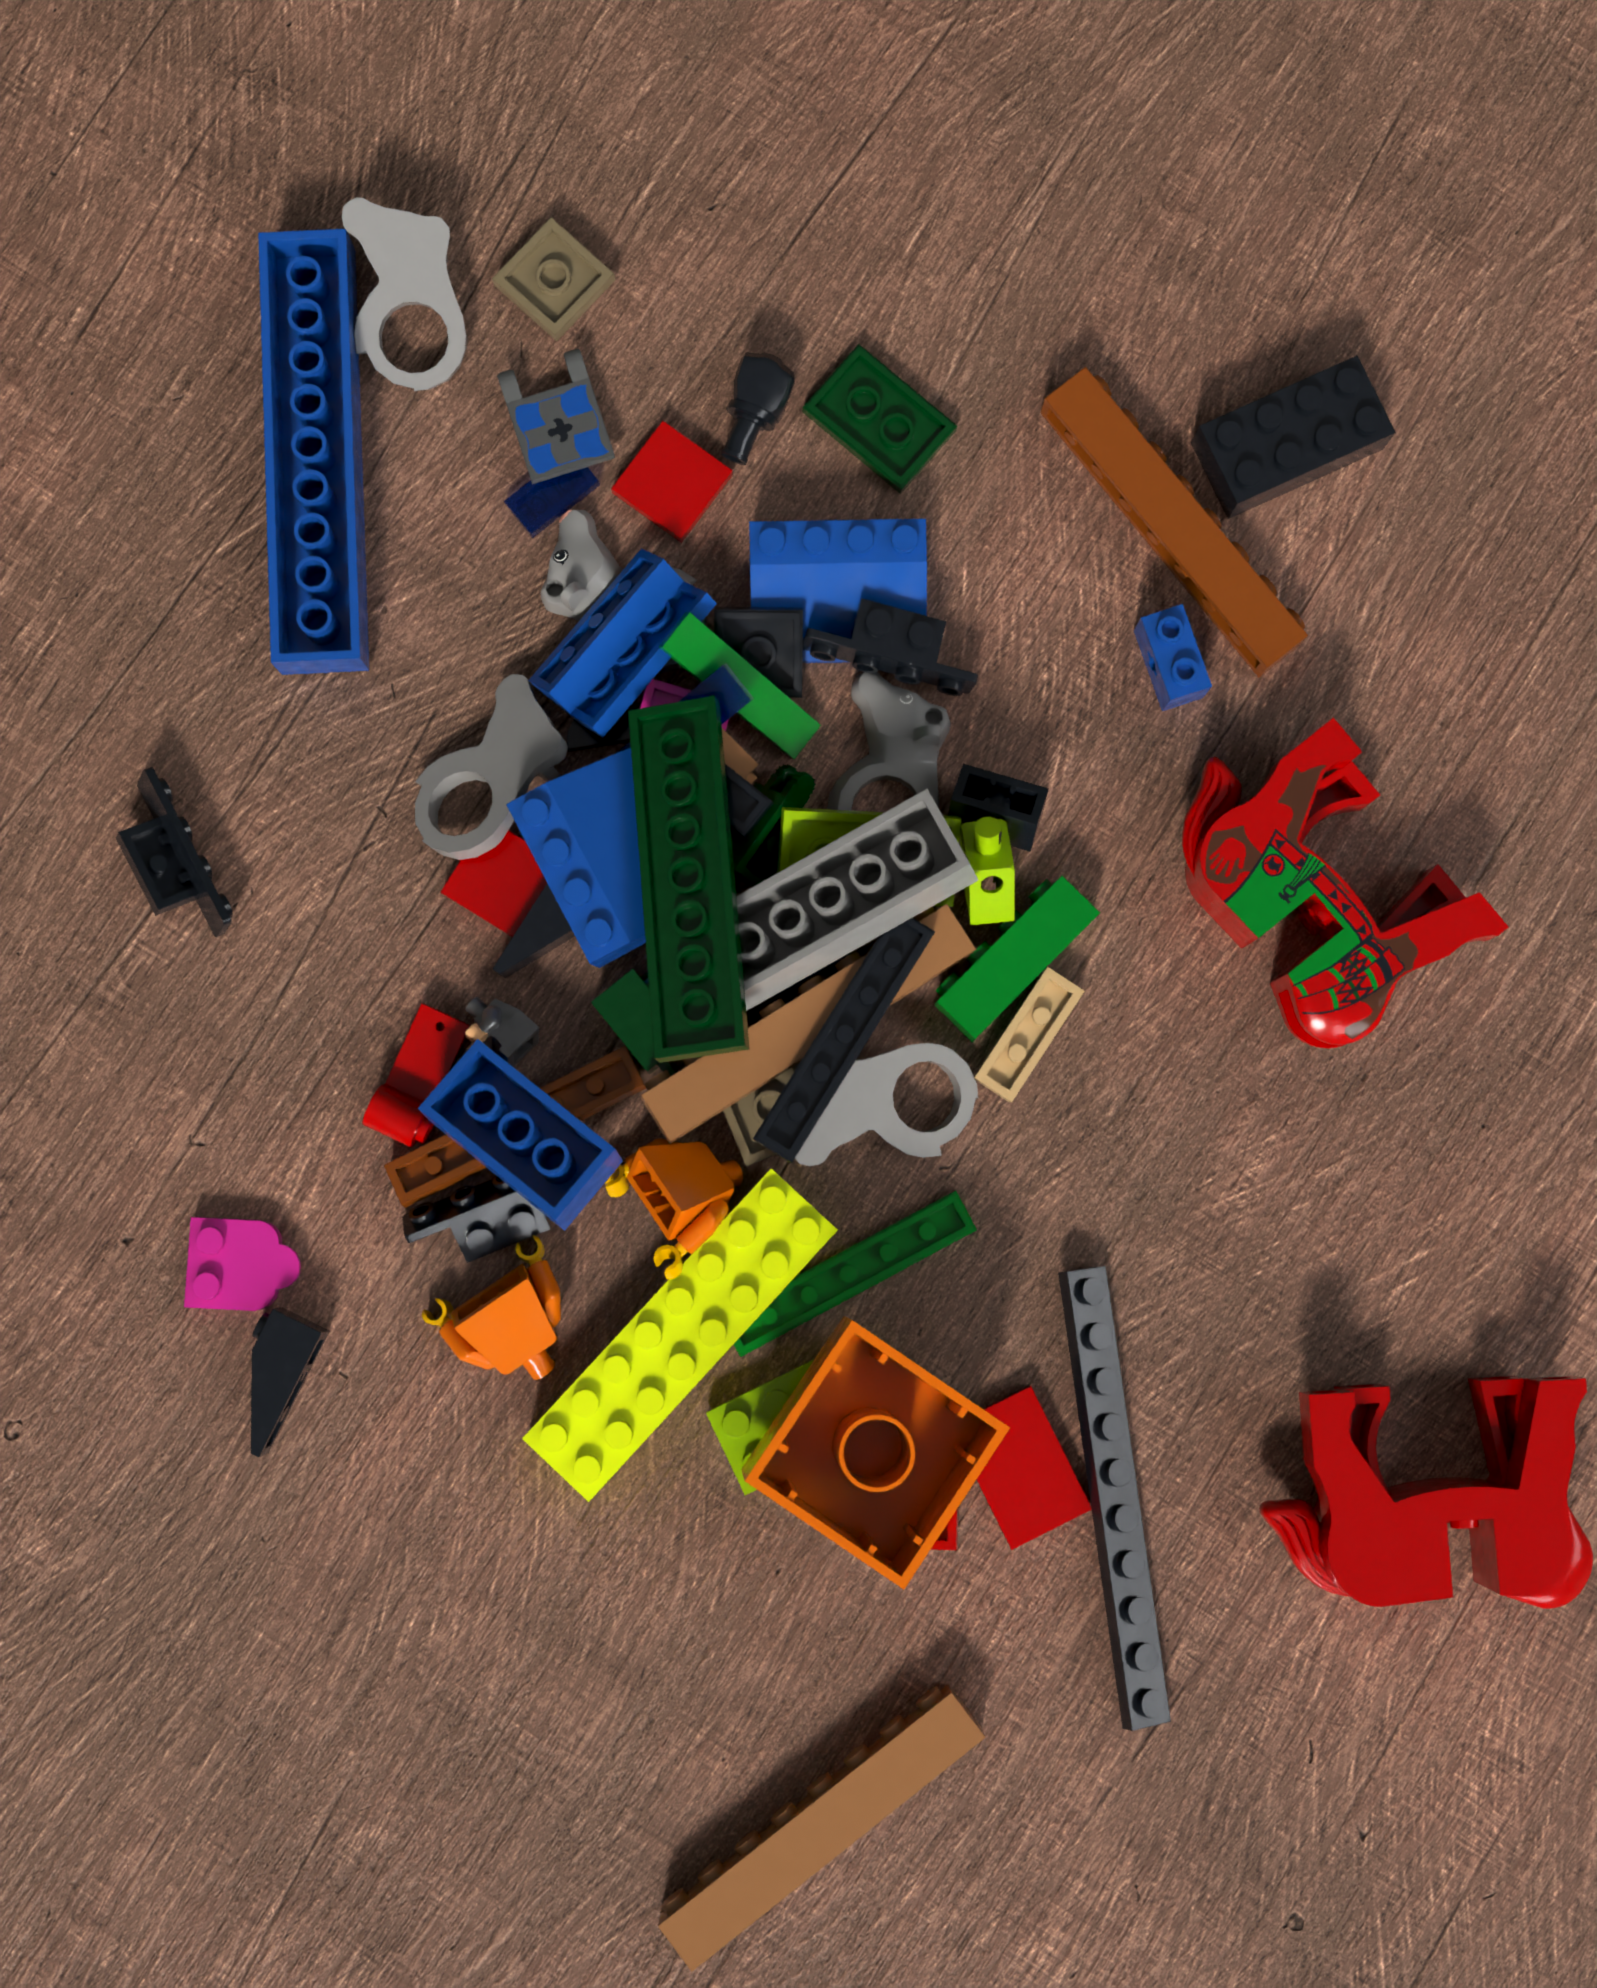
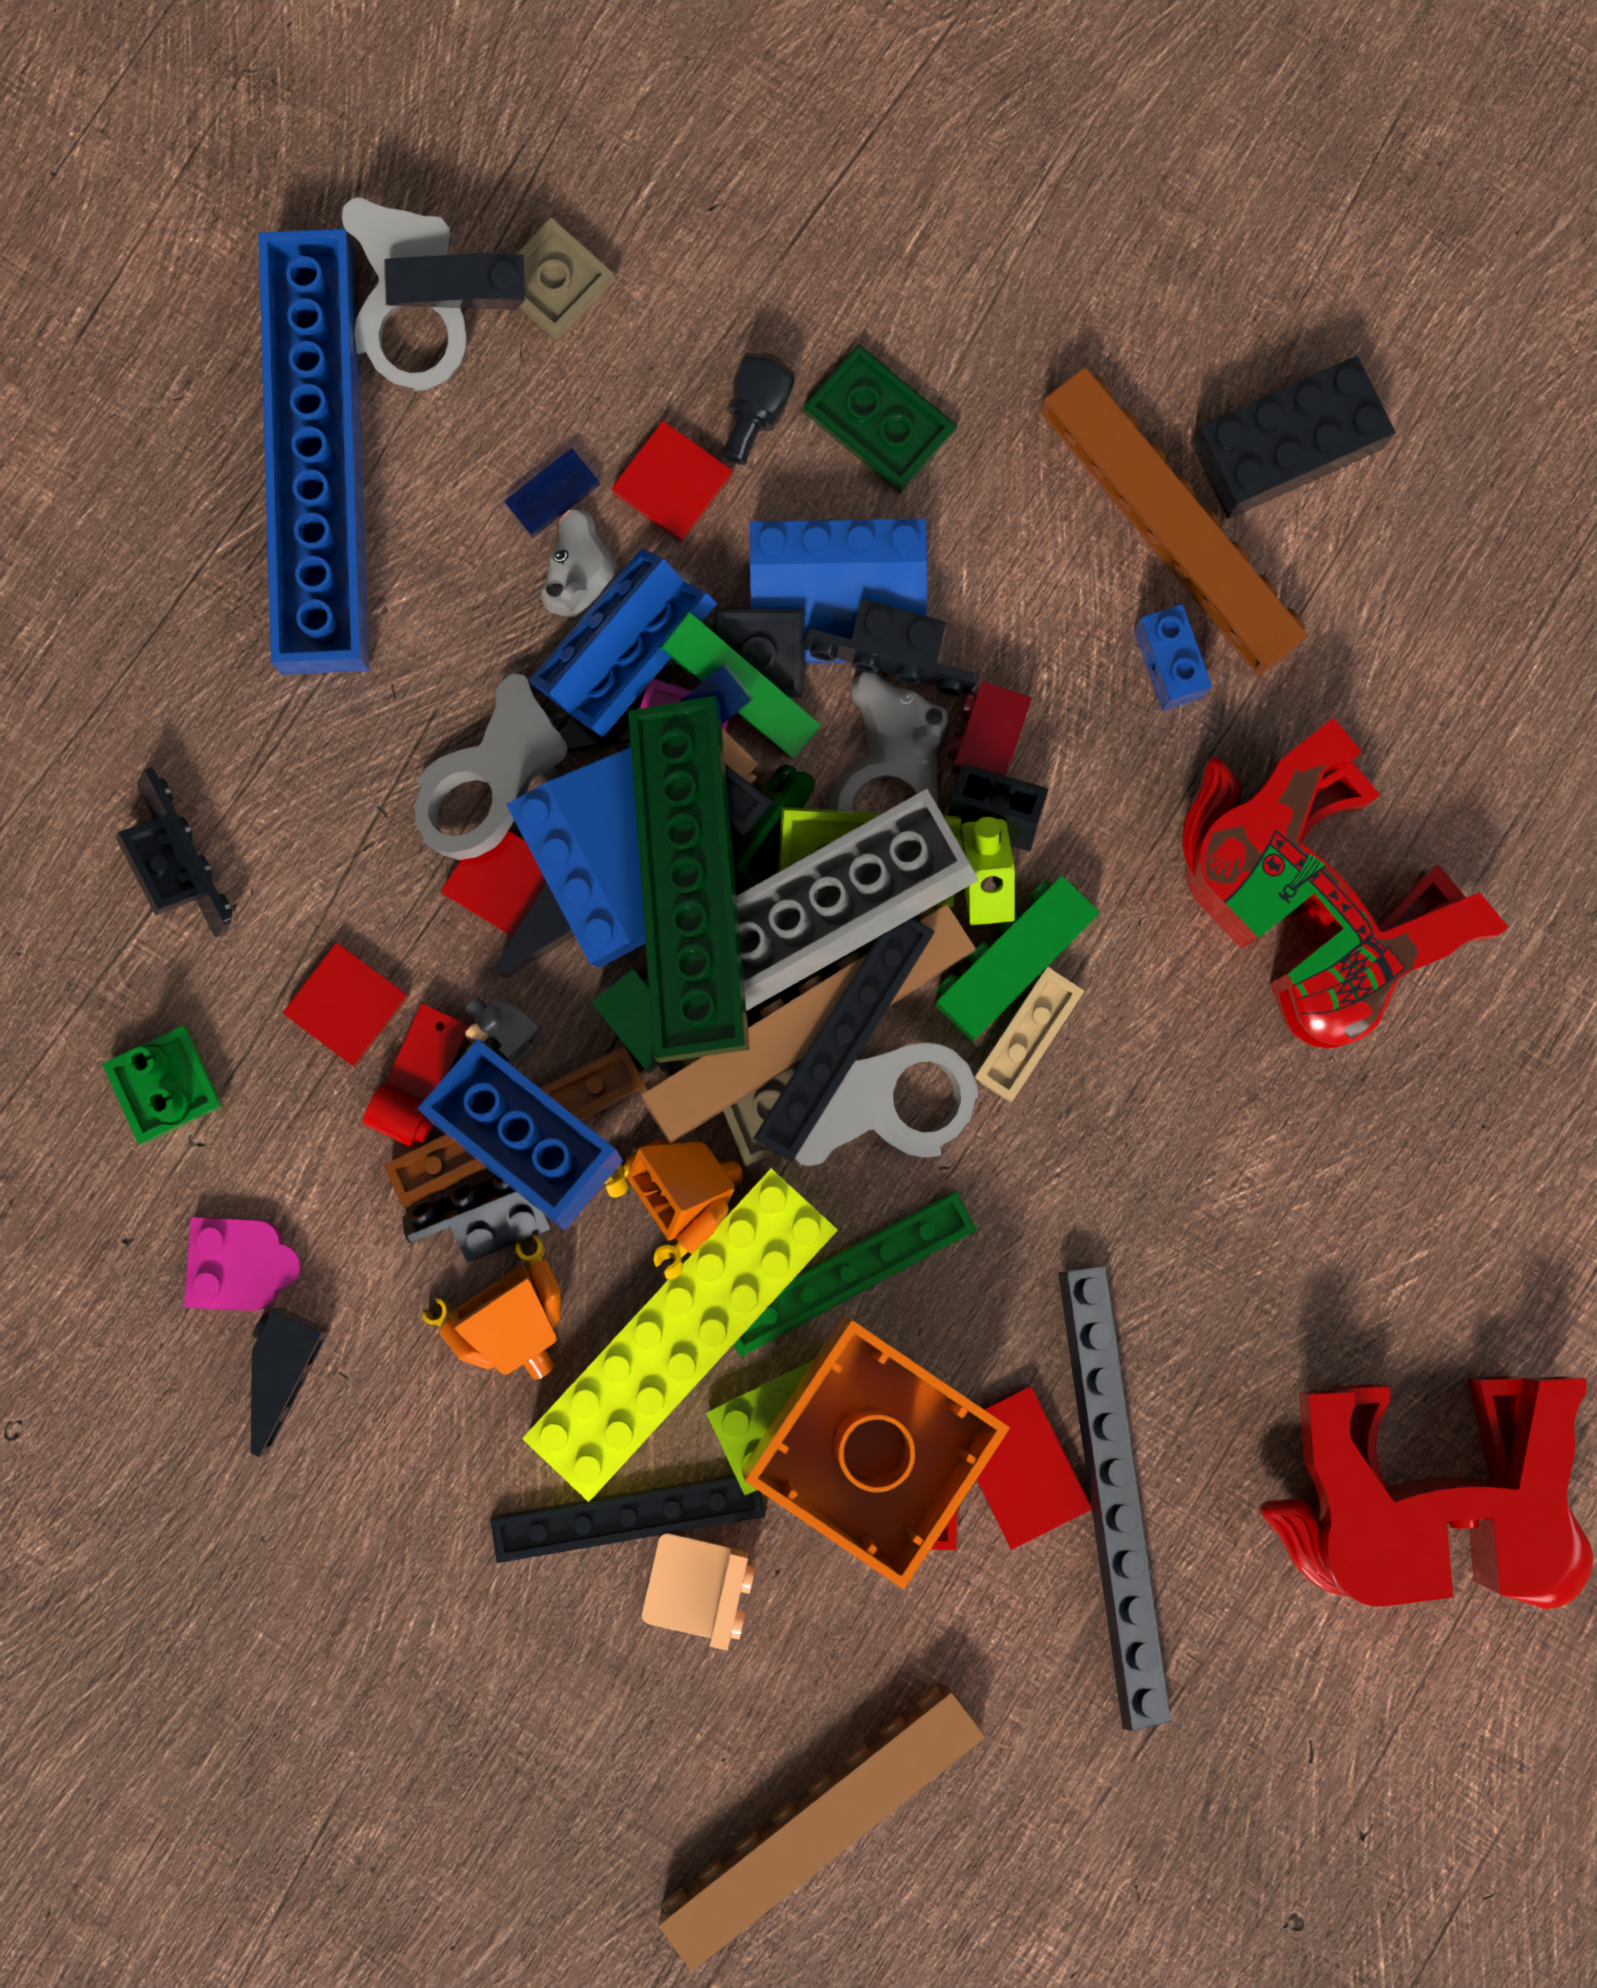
(162, 1085): none -> green plate
(345, 1004): none -> red tile
(456, 281): none -> black slope
(560, 426): dark grey flag -> none
(623, 1518): none -> black tile
(698, 1588): none -> light nougat bracket
(992, 729): none -> dark red brick

